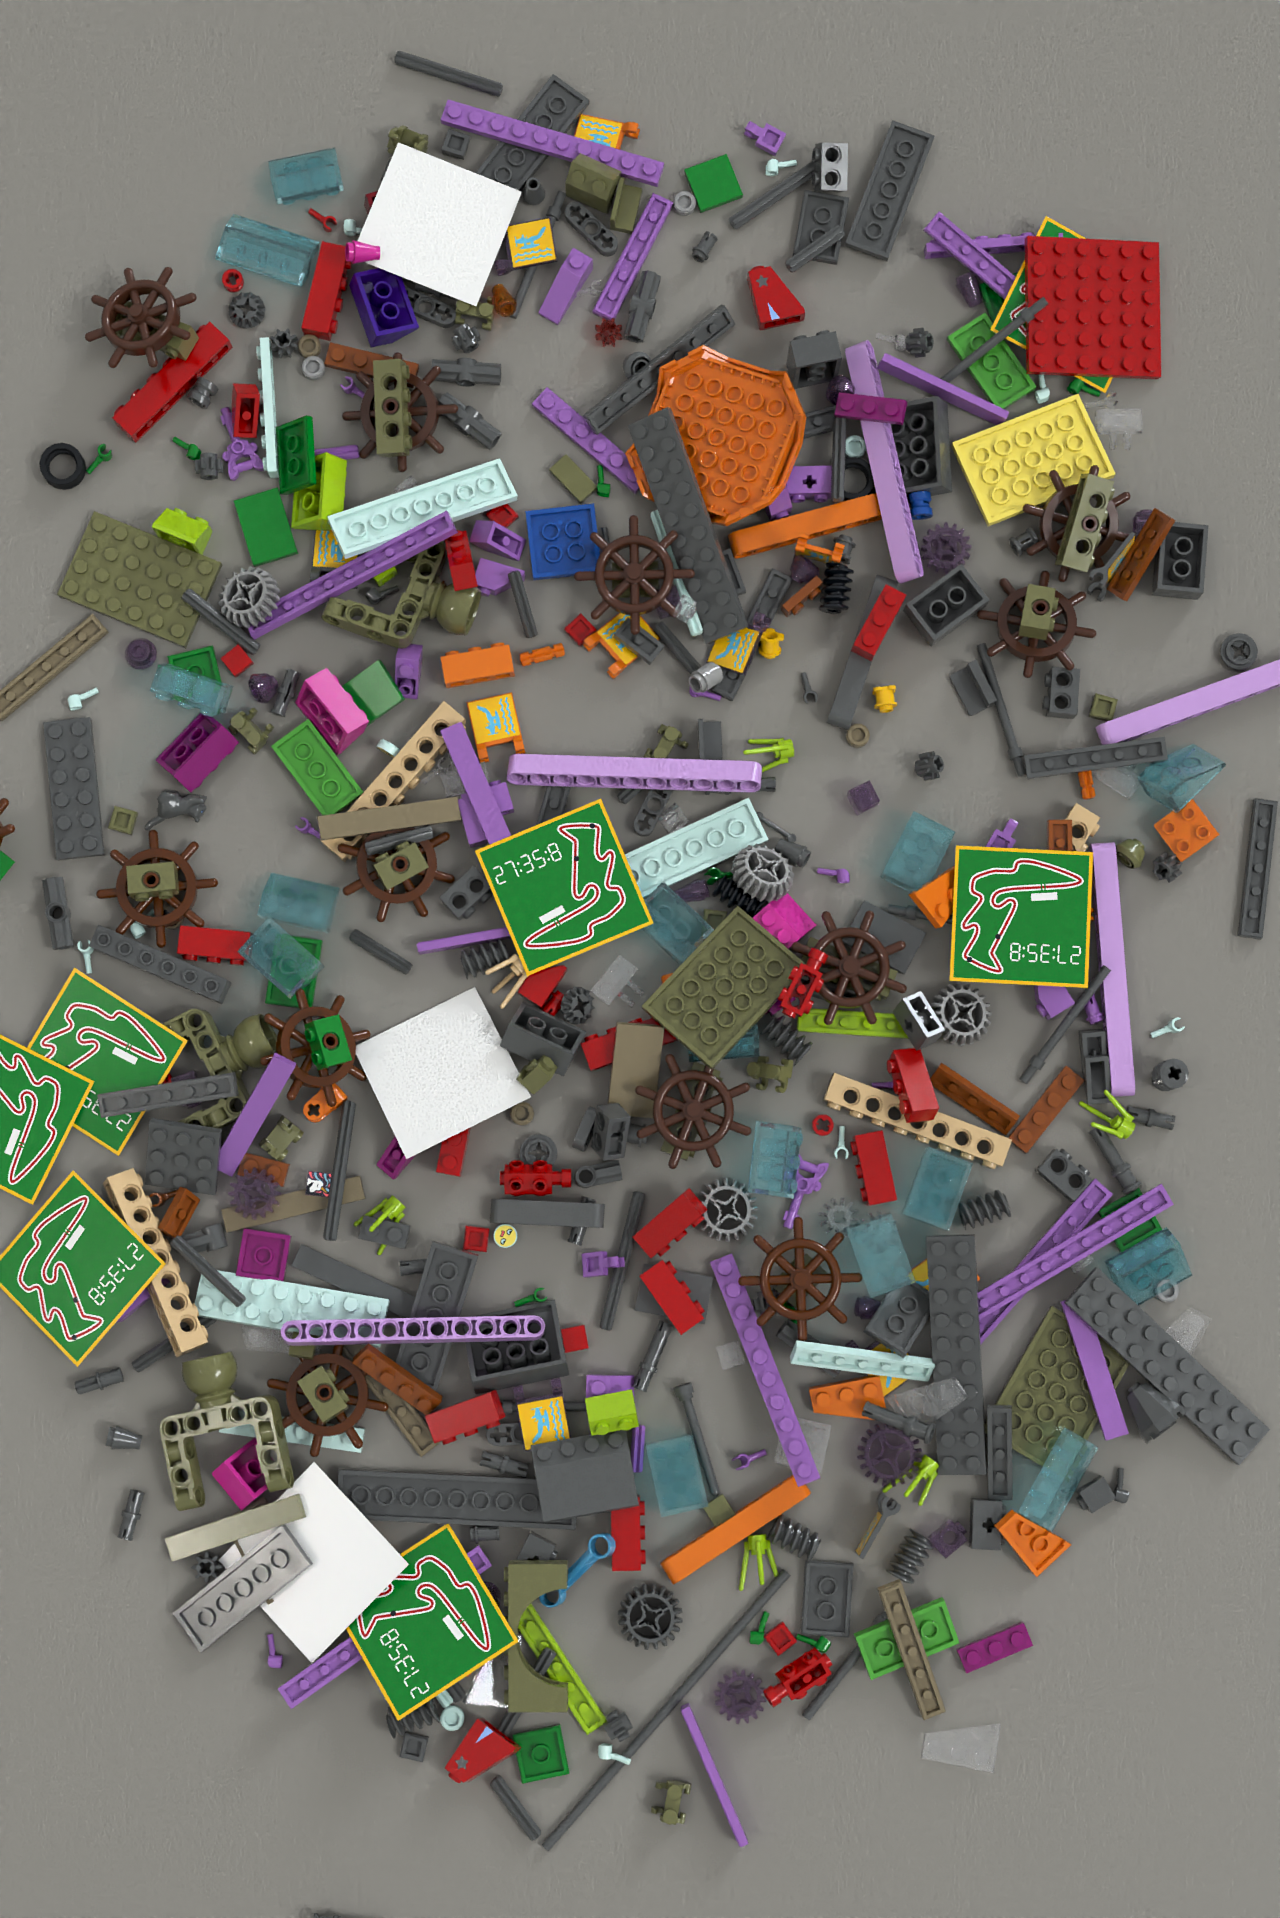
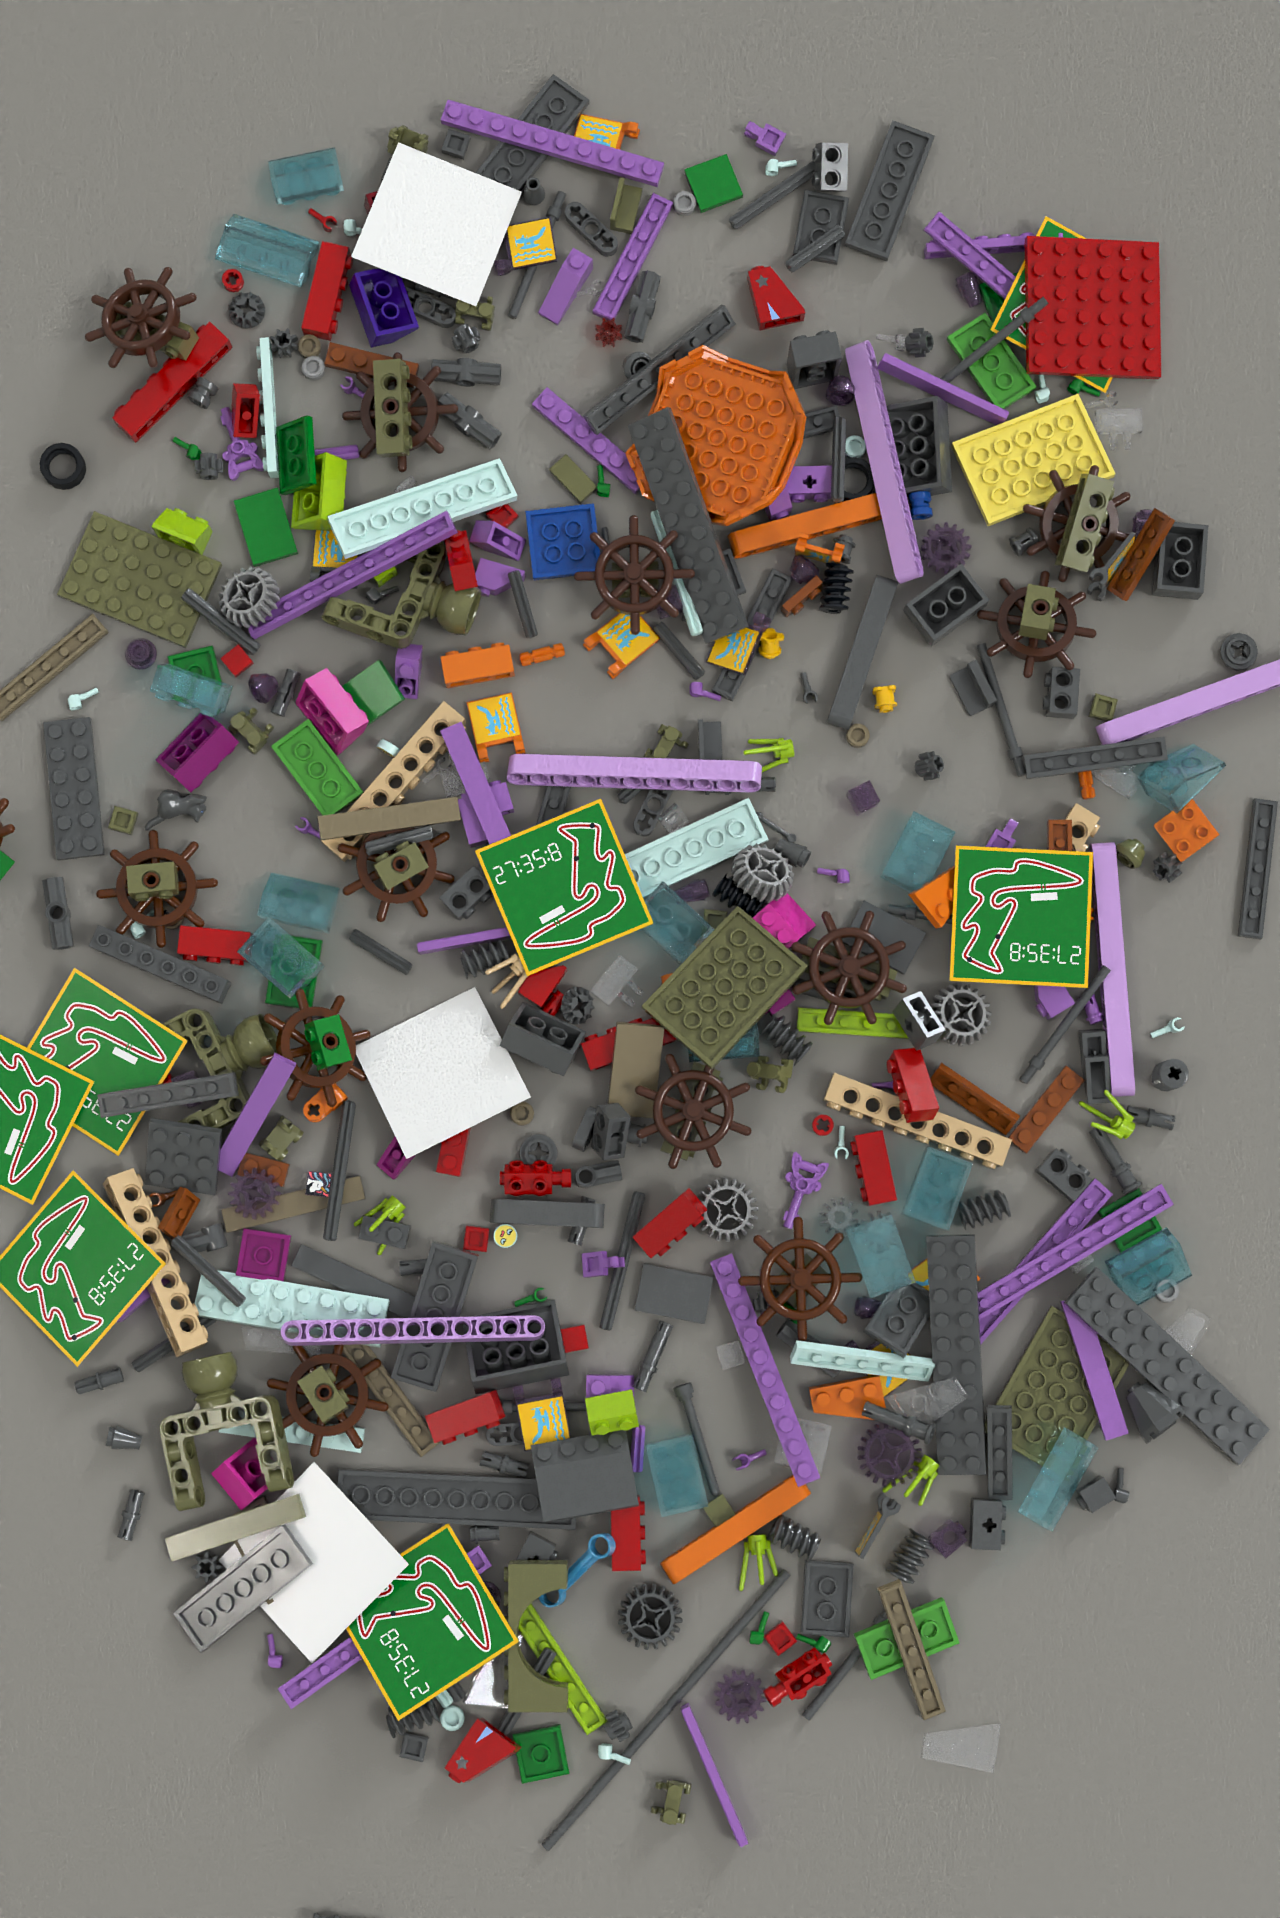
(86, 954): light aqua hand -> none
(101, 457): green hand -> none
(305, 1352): olive tile -> none
(361, 252): dark pink cone -> none
(397, 1379): dark orange plate -> none
(448, 73): dark grey axle -> none
(503, 301): clear orange cone -> none
(515, 1808): dark grey axle -> none
(537, 1073): olive brick -> none
(580, 629): red tile -> none
(592, 182): olive slope -> none
(642, 644): dark grey plate -> none
(672, 1296): red brick -> none
(685, 609): clear plate -> none
(702, 250): dark grey pin -> none
(705, 677): light grey brick -> none
(716, 875): green hand -> none
(775, 1160): clear light blue slope -> none
(802, 991): red brick -> none
(871, 408): magenta plate -> none
(878, 622): red brick -> none
(994, 1647): magenta plate -> none
(1031, 1542): orange wing -> none

